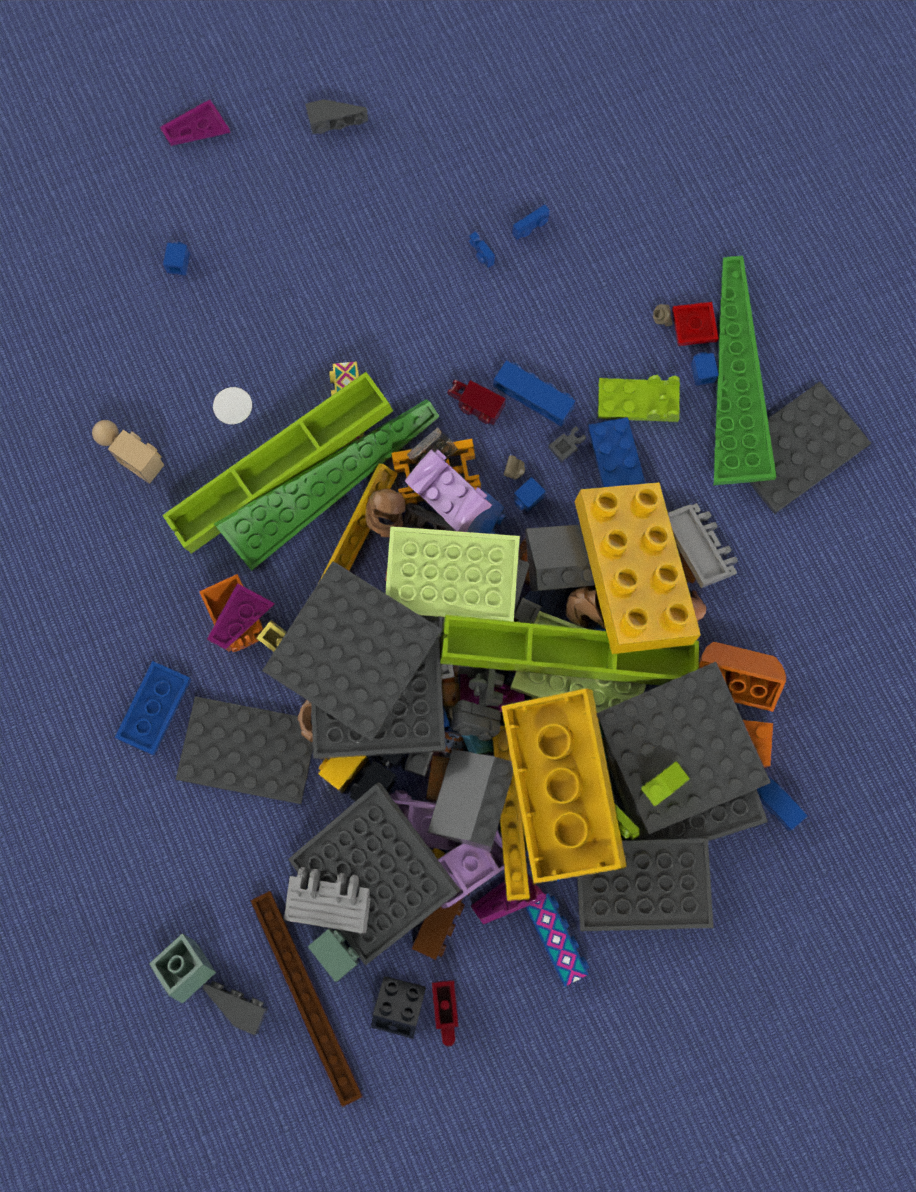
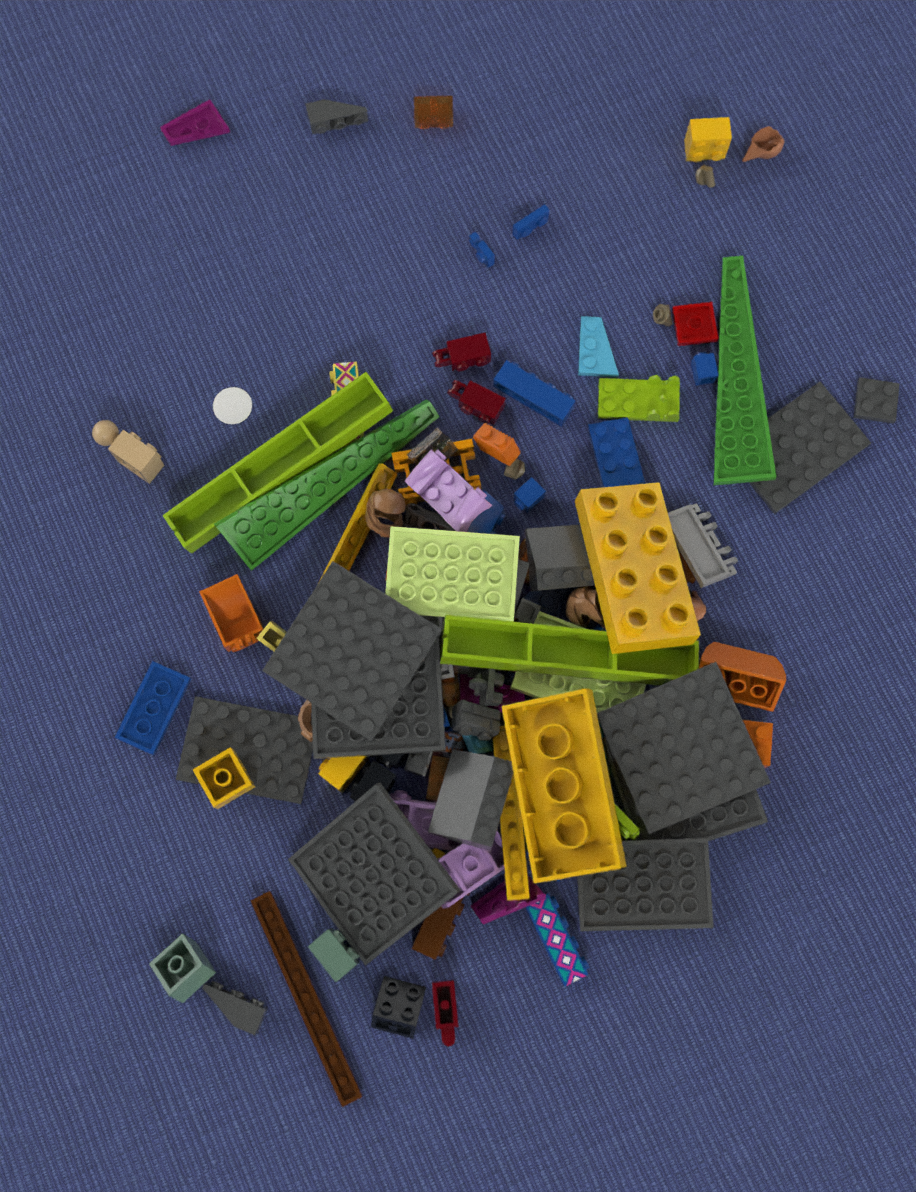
(176, 258): blue brick -> none
(223, 778): none -> yellow brick
(237, 616): magenta wing -> none
(329, 904): light grey hinge -> none
(433, 111): none -> clear orange brick
(464, 352): none -> dark red brick
(497, 444): none -> orange brick
(565, 446): dark grey plate -> none
(595, 350): none -> medium azure wing
(665, 783): lime slope -> none
(705, 176): none -> dark tan plate
(707, 139): none -> yellow brick
(765, 144): none -> nougat piece
(781, 805): blue slope -> none
(876, 400): none -> dark grey plate

